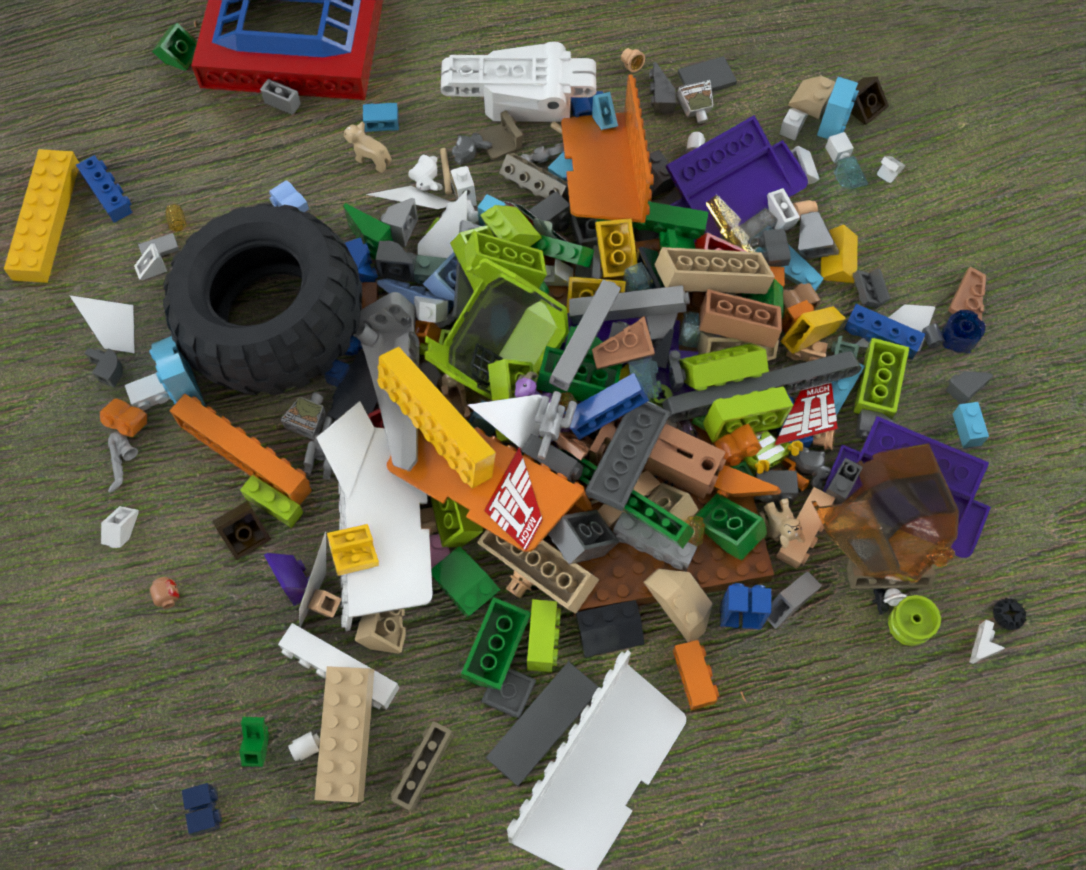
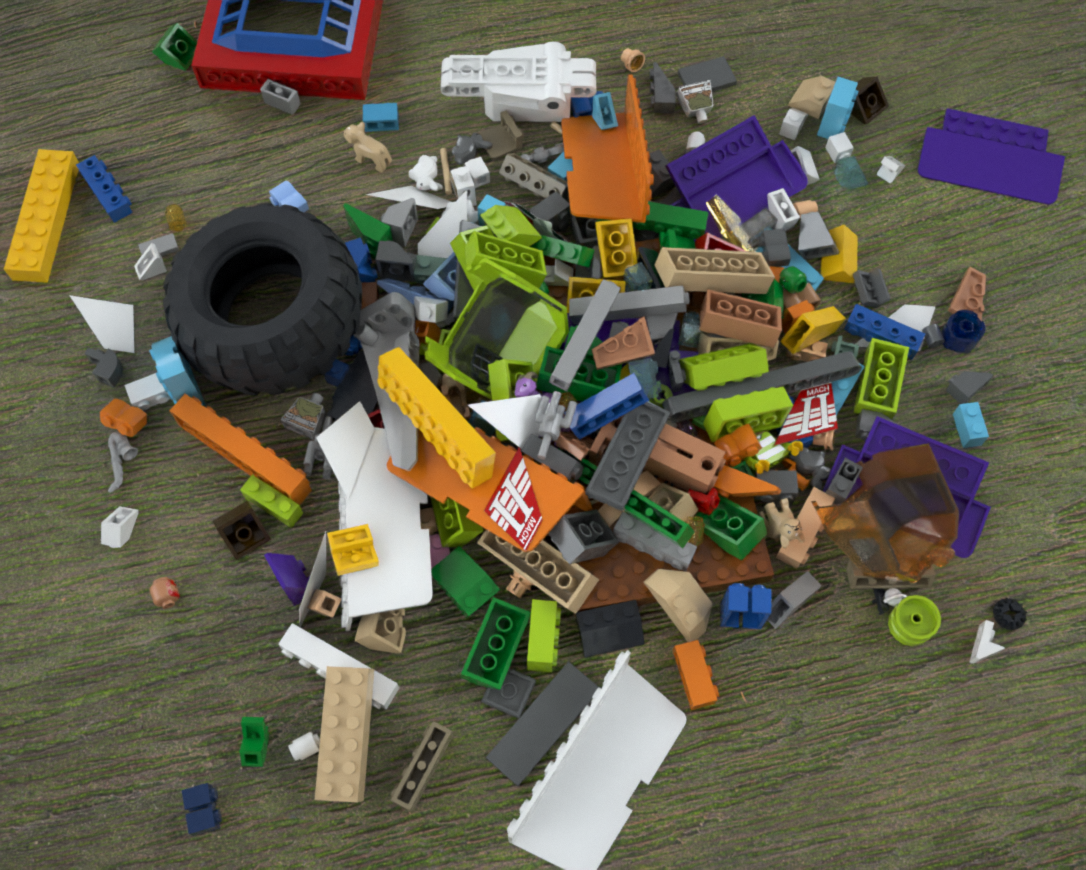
(478, 171): none -> white brick
(704, 502): none -> red bracket
(793, 279): none -> green head
(992, 157): none -> dark purple slope

